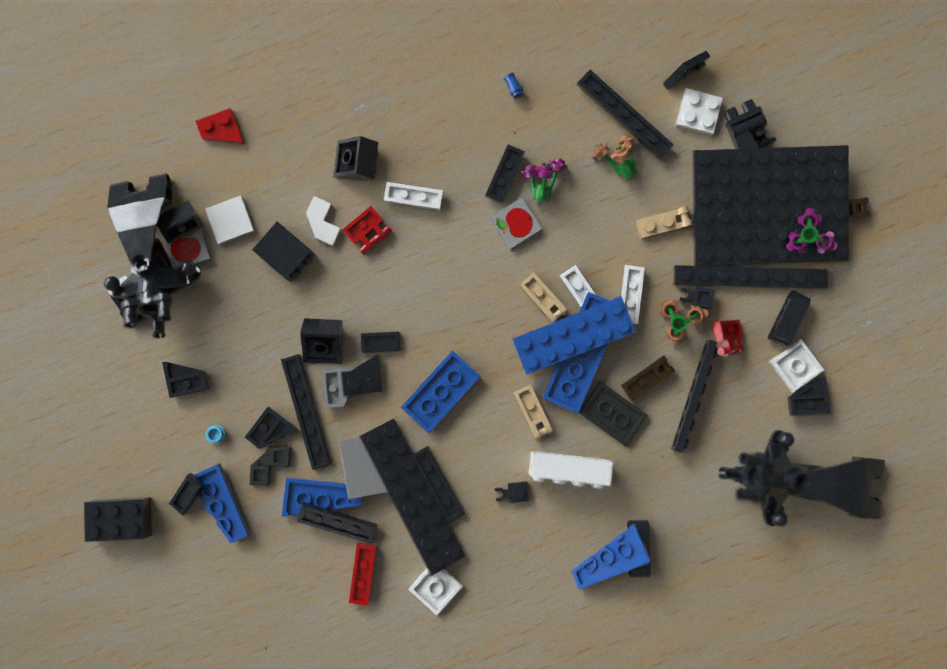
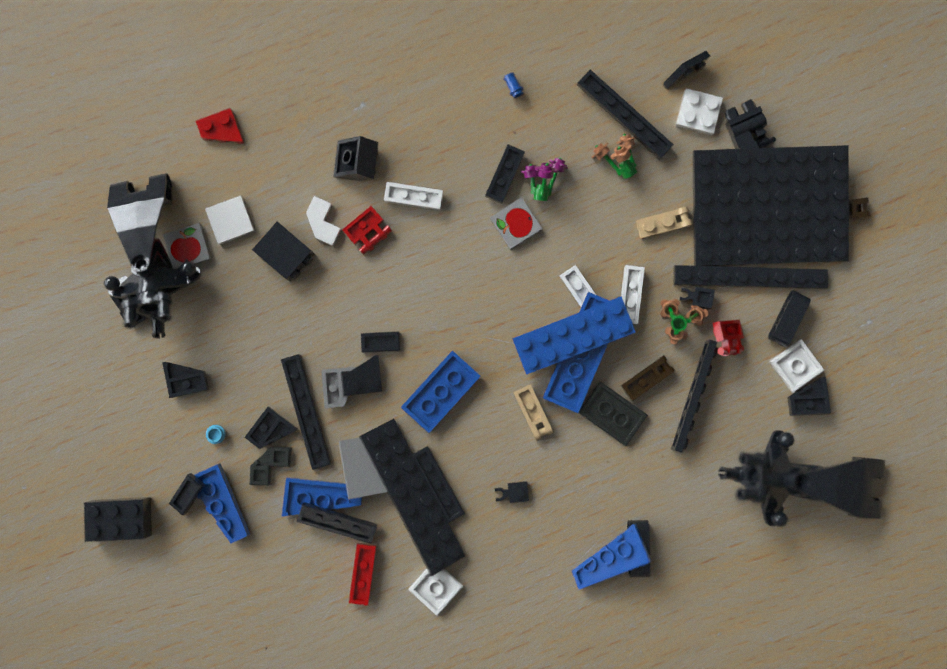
(179, 222): black brick -> none
(322, 340): black slope -> none
(543, 297): tan plate -> none
(570, 468): white brick -> none
(810, 234): magenta plant -> none

